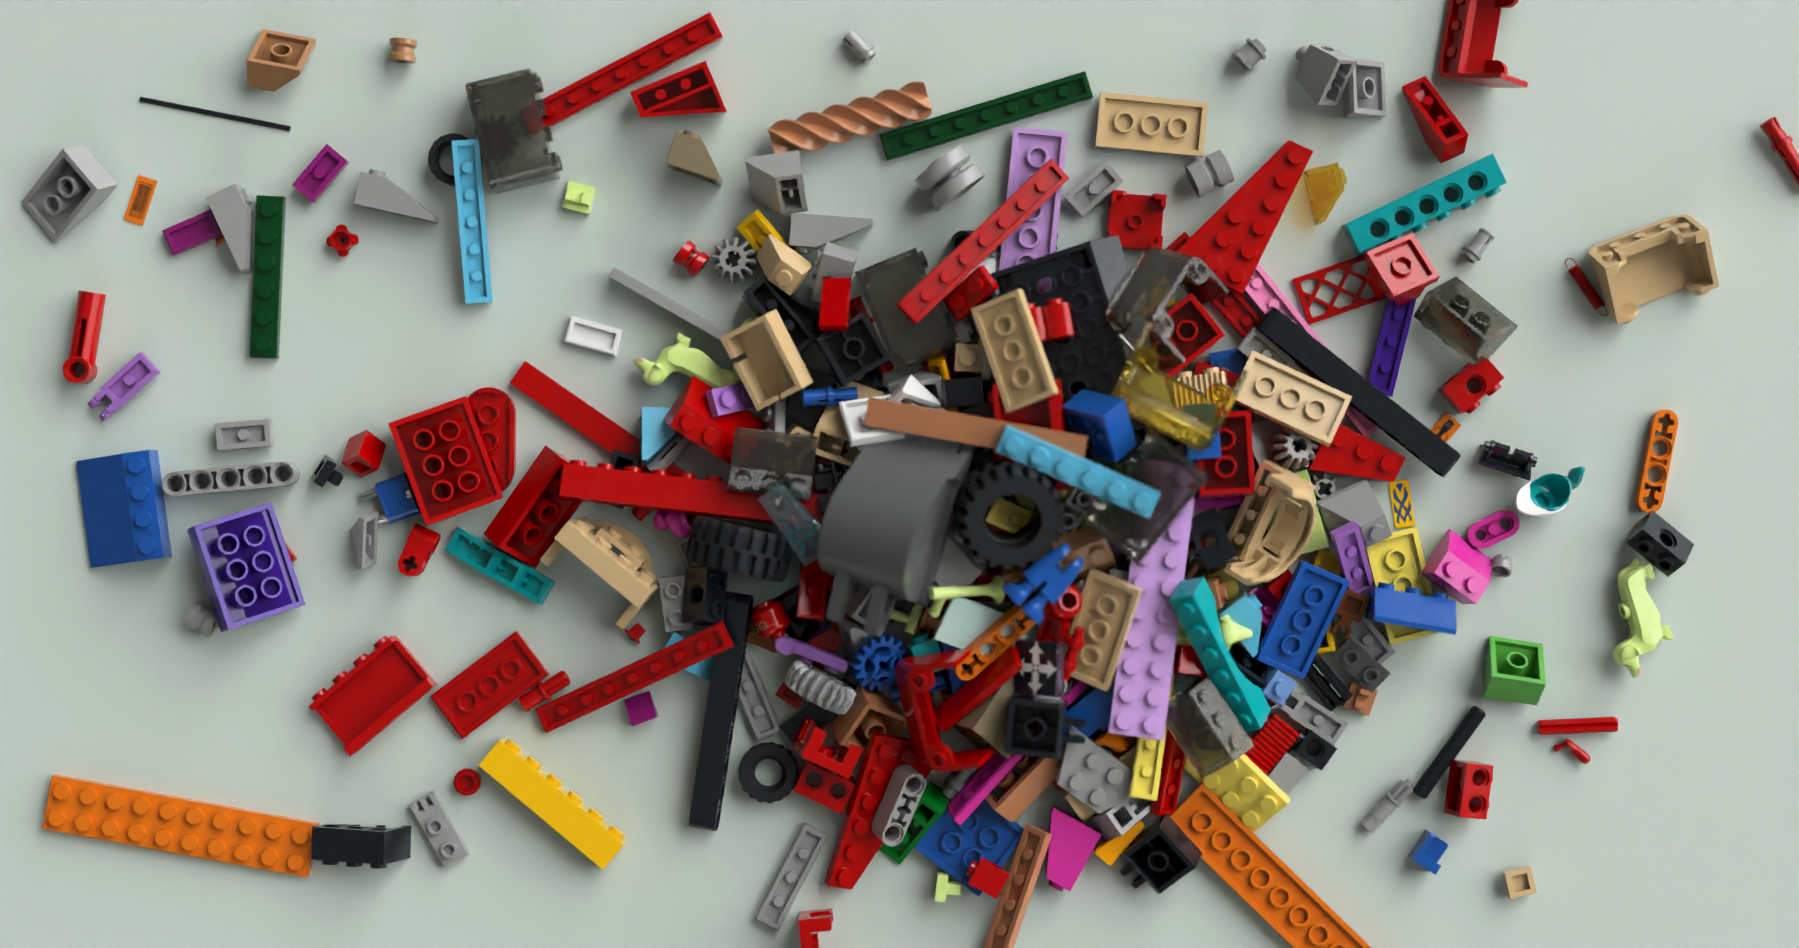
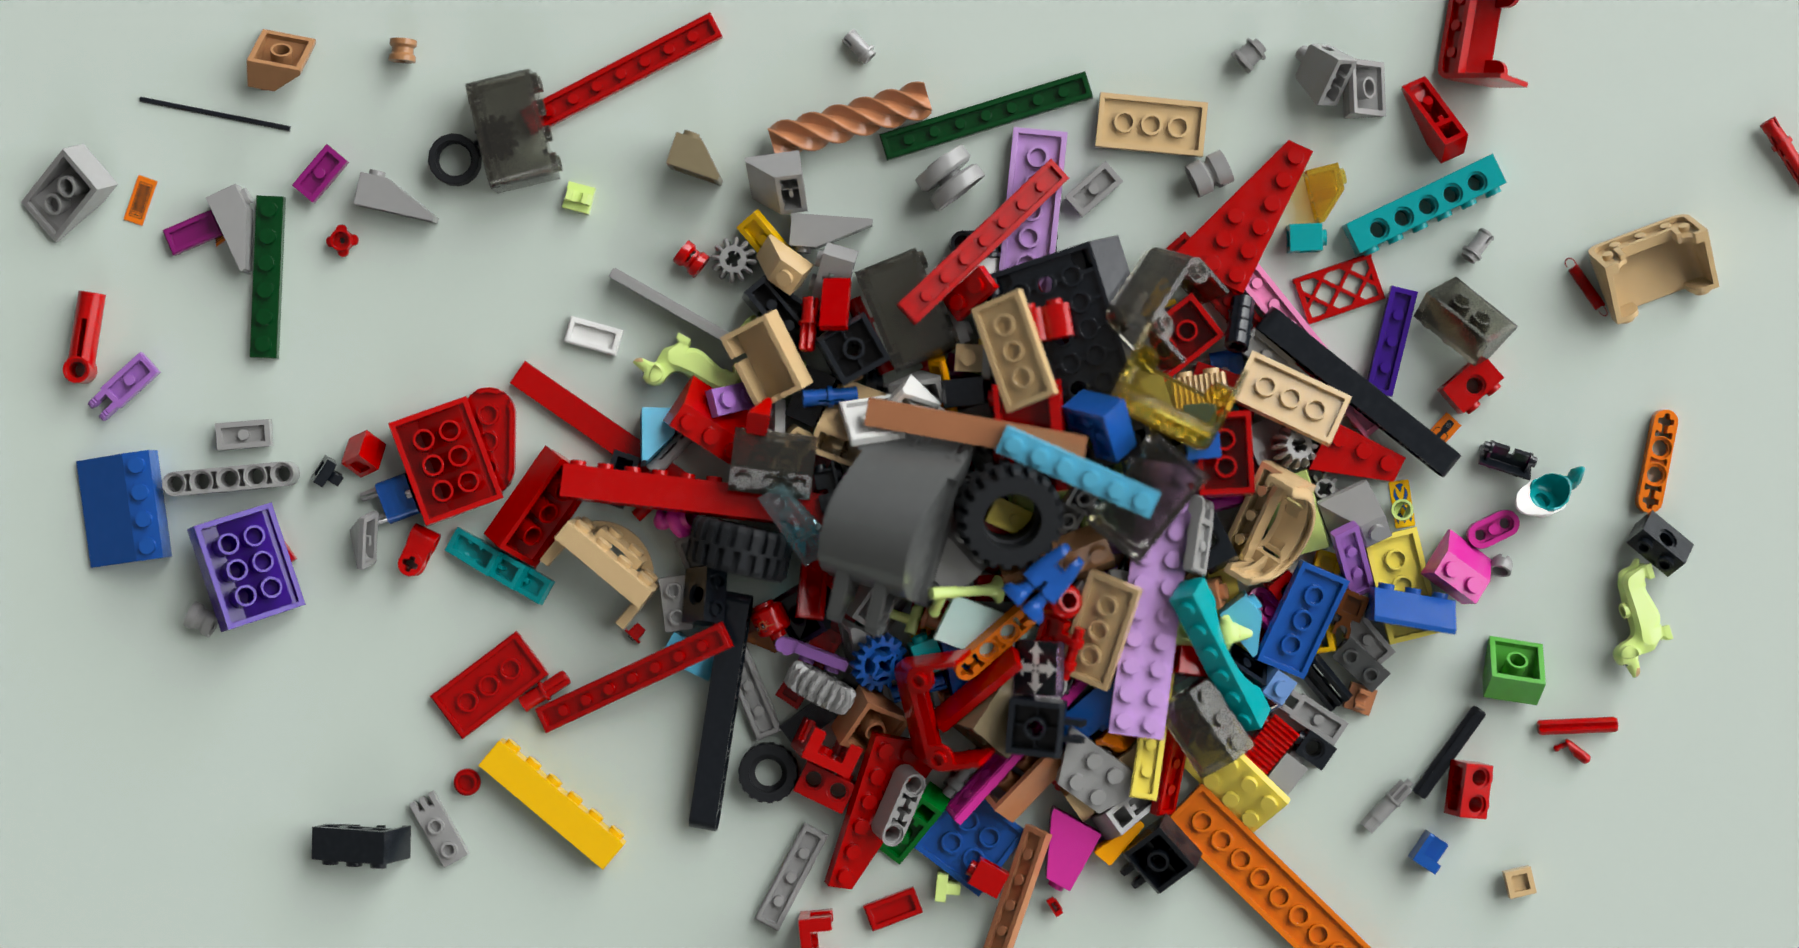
(179, 825): orange plate -> none
(372, 693): red panel -> none
(472, 221): medium azure plate -> none
(641, 708): magenta slope -> none
(680, 93): red wedge -> none
(759, 418): none -> red slope
(808, 323): none -> red axle
(893, 908): none -> red tile
(1055, 906): none -> red piece
(1136, 219): red panel -> none
(1198, 536): none -> light grey hinge
(1239, 323): none -> black axle
(1305, 238): none -> teal brick
(1397, 506): none -> yellowish green hinge
(1400, 270): panel -> none

